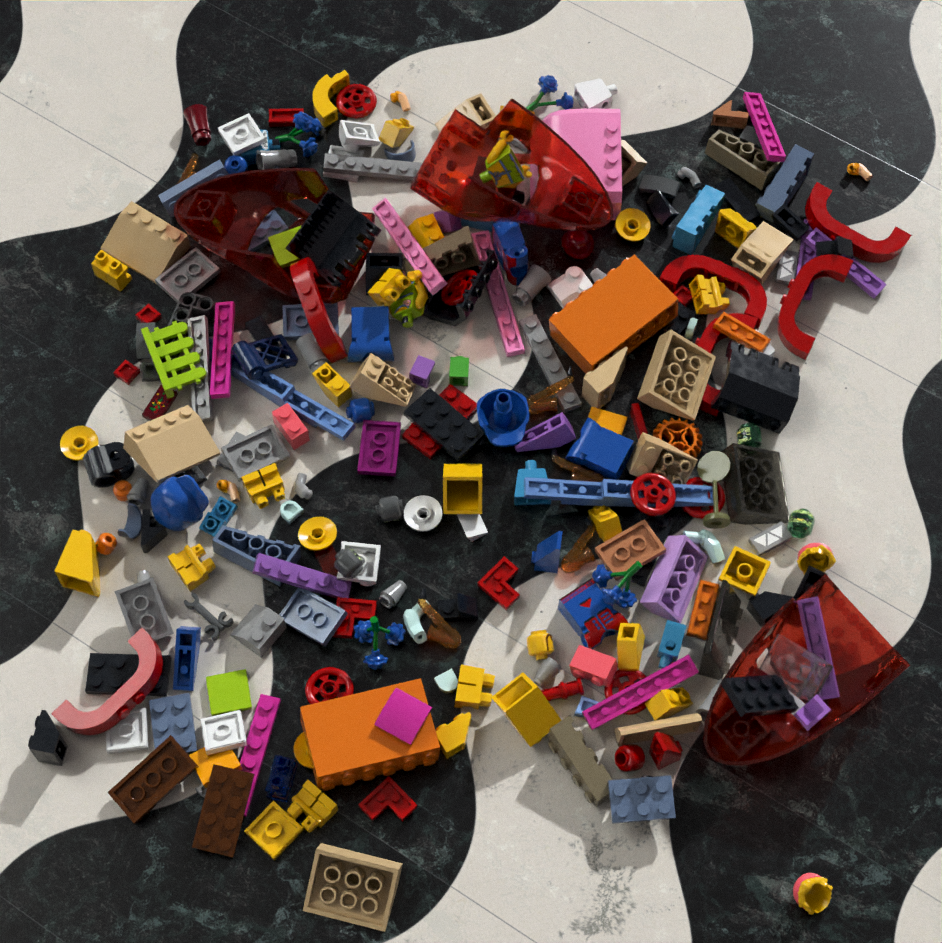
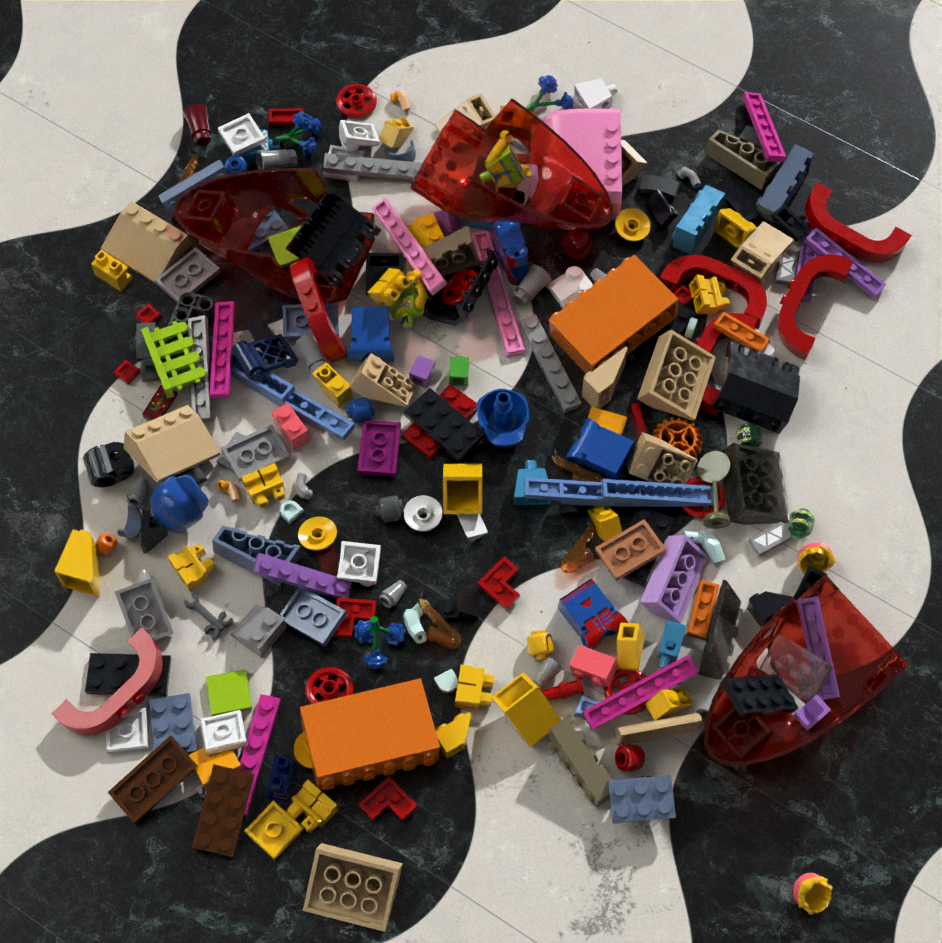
(47, 741): black slope -> none
(74, 437): yellow dish -> none
(121, 489): orange piece -> none
(186, 657): blue slope -> none
(218, 517): dark azure slope -> none
(323, 92): yellow arch -> none
(348, 563): dark grey head -> none
(403, 716): dark pink slope -> none
(541, 401): clear orange piece -> none
(547, 434): medium lavender slope -> none
(548, 554): blue slope -> none
(616, 595): blue plant -> none
(641, 503): red plate -> none
(664, 750): red slope -> none
(725, 117): nougat slope -> none
(745, 571): yellow slope -> none
(839, 246): black slope -> none
(859, 169): arm -> none

